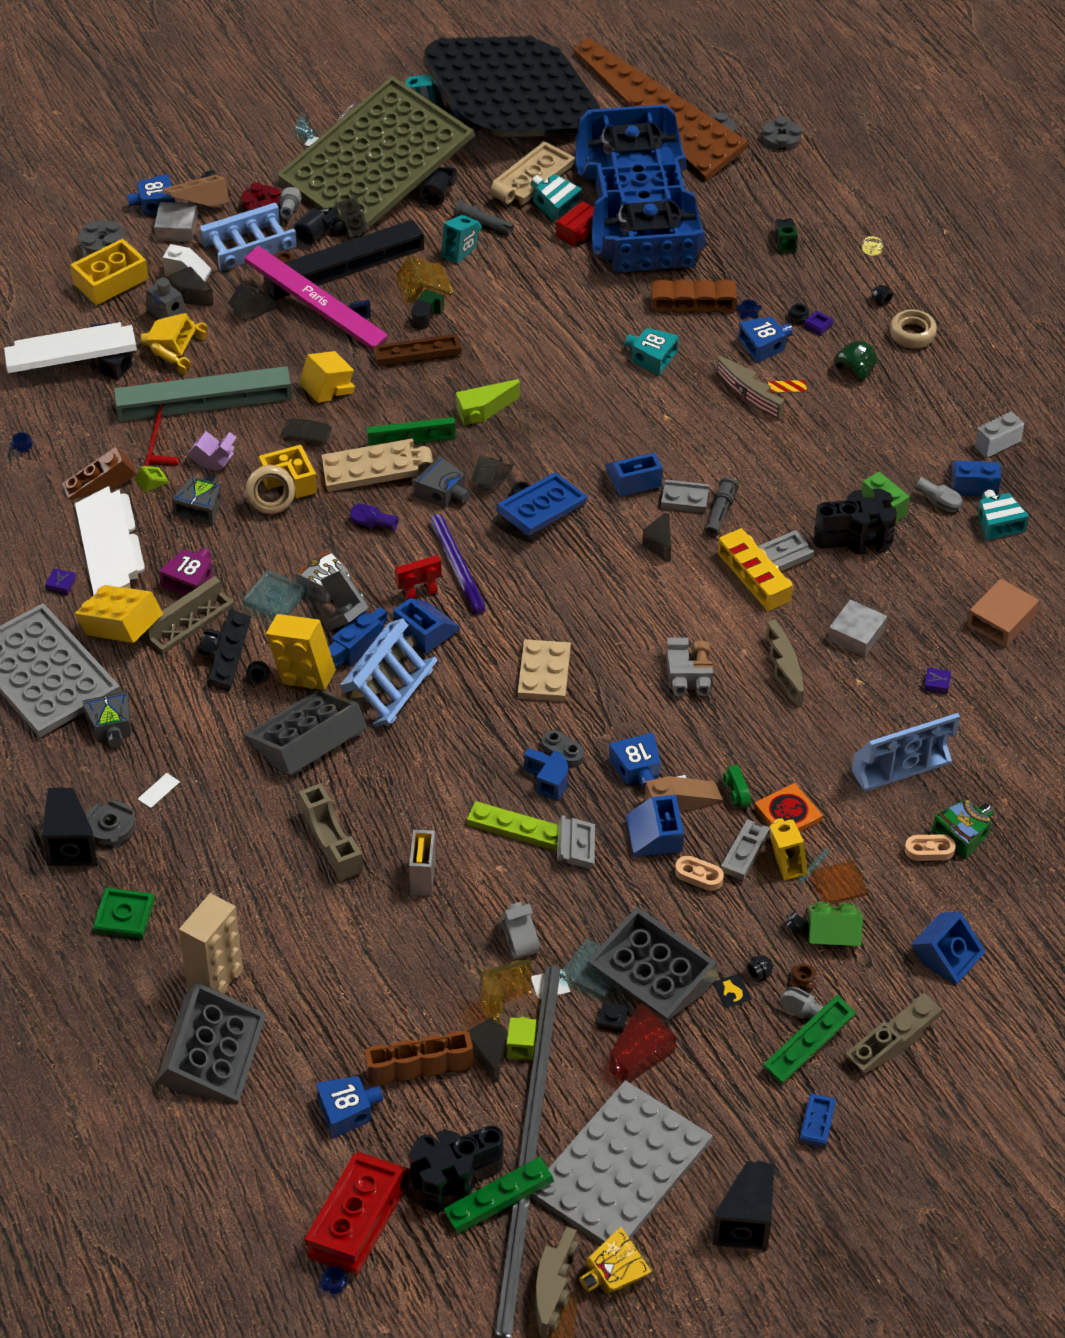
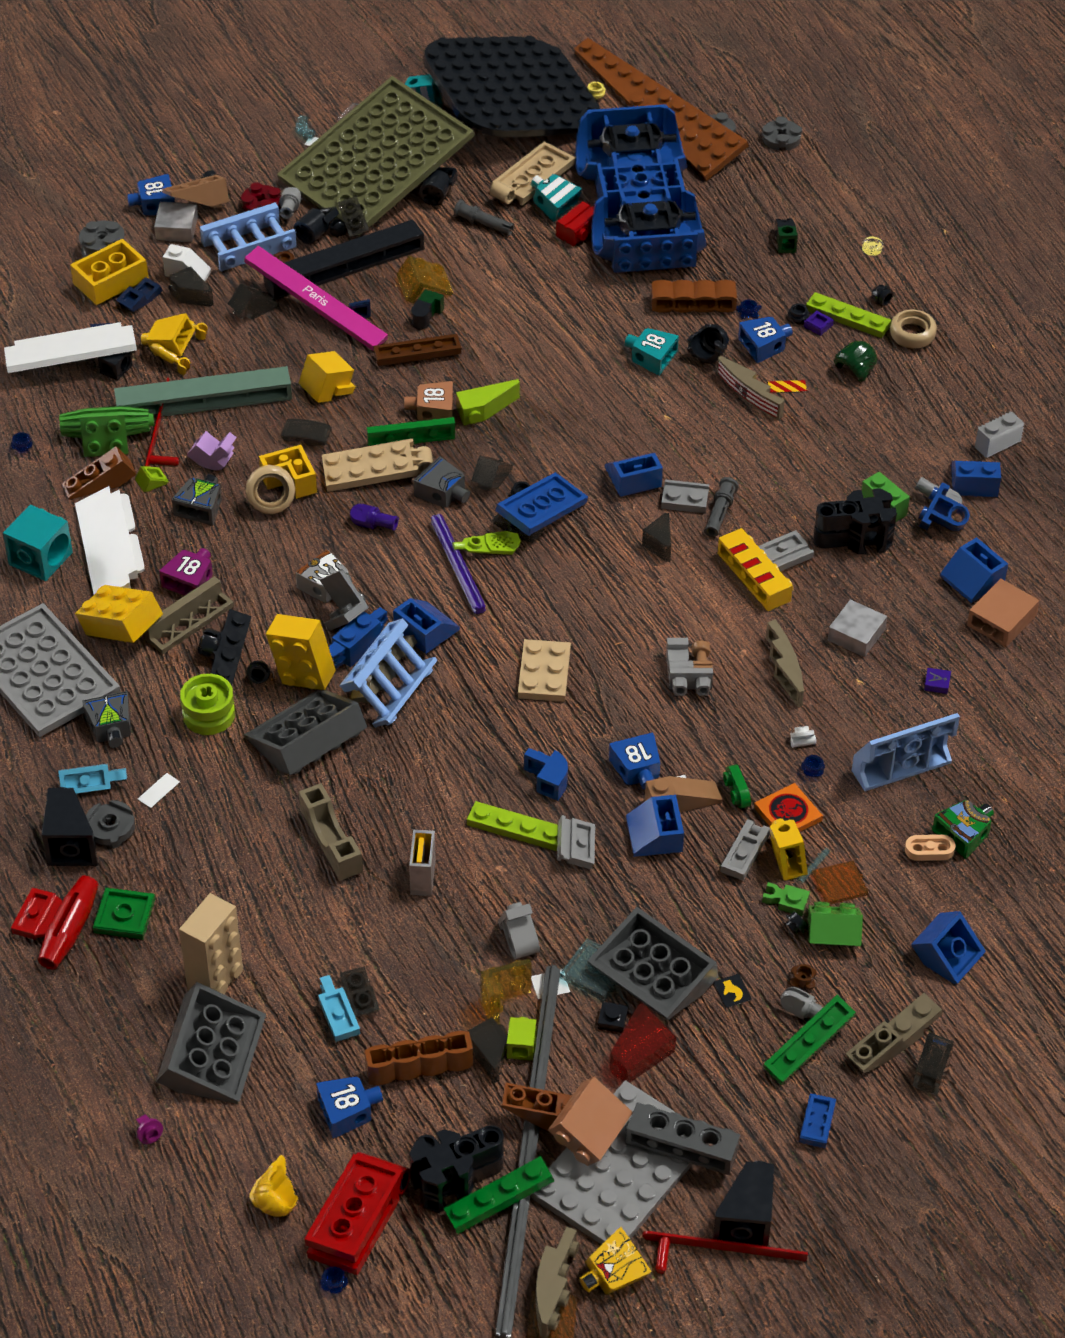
(37, 542): none -> teal brick
(56, 919): none -> red plate
(60, 581): dark purple tile -> none
(90, 778): none -> medium azure plate
(105, 427): none -> bright green plate
(140, 295): none -> dark blue slope
(149, 1129): none -> magenta plate
(164, 300): dark grey torso -> none
(207, 704): none -> lime wheel
(274, 594): clear light blue plate -> none
(274, 1190): none -> yellow hair
(337, 1010): none -> medium azure plate
(359, 991): none -> clear smoke slope
(418, 572): red plate -> none
(432, 401): none -> nougat torso
(459, 238): teal torso -> none
(492, 543): none -> lime piece
(534, 1104): none -> dark orange slope
(560, 742): dark grey plate -> none
(590, 1121): none -> nougat brick
(596, 89): none -> light yellow plate
(665, 1239): none -> red piece
(692, 1149): none -> dark grey brick
(700, 873): light nougat plate -> none
(708, 343): none -> black hair
(760, 967): black plate -> none
(789, 898): none -> bright green plate
(802, 737): none -> white plate
(813, 766): none -> clear blue plate
(849, 315): none -> lime plate
(933, 1064): none -> clear smoke slope
(942, 509): none -> blue pin
(974, 570): none -> blue slope
(1001, 515): teal torso -> none

